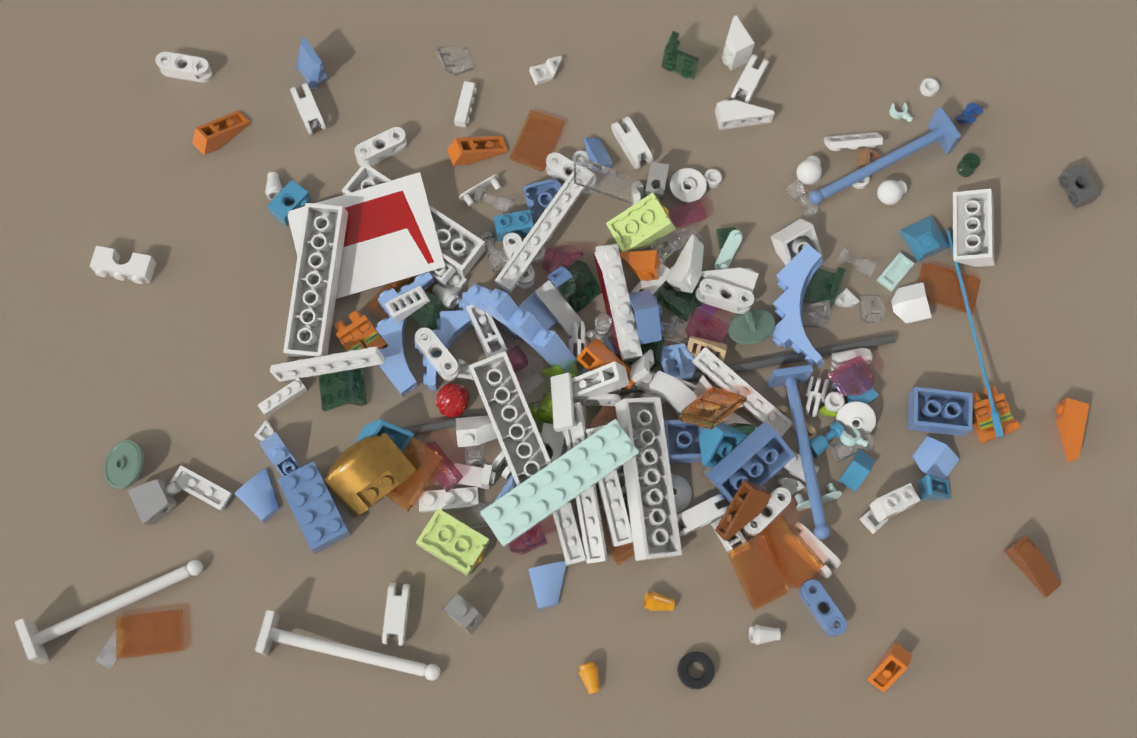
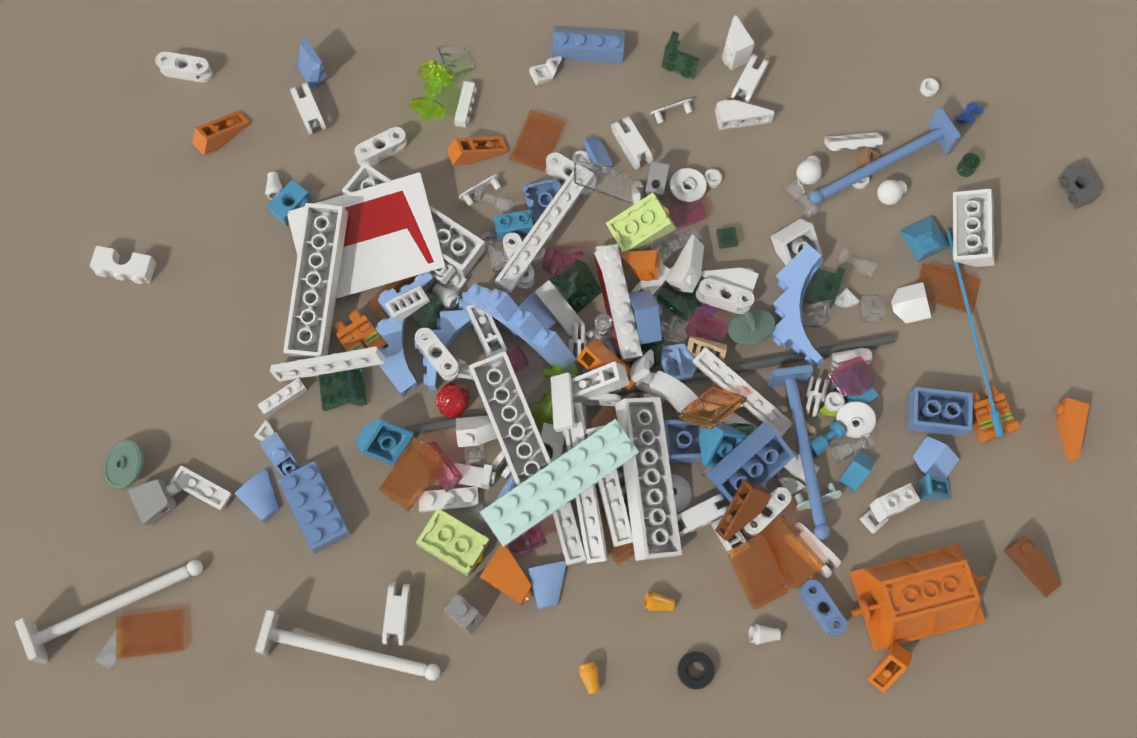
(368, 473): pearl gold slope -> none
(435, 79): none -> clear neon green piece
(507, 577): none -> orange slope
(559, 276): medium blue tile -> none
(588, 44): none -> medium blue slope
(686, 105): none -> white piece
(702, 385): white piece -> none
(728, 250): light aqua piece -> none
(845, 439): light aqua piece -> none
(895, 271): light aqua tile -> none
(898, 115): light aqua piece -> none
(917, 596): none -> orange piece

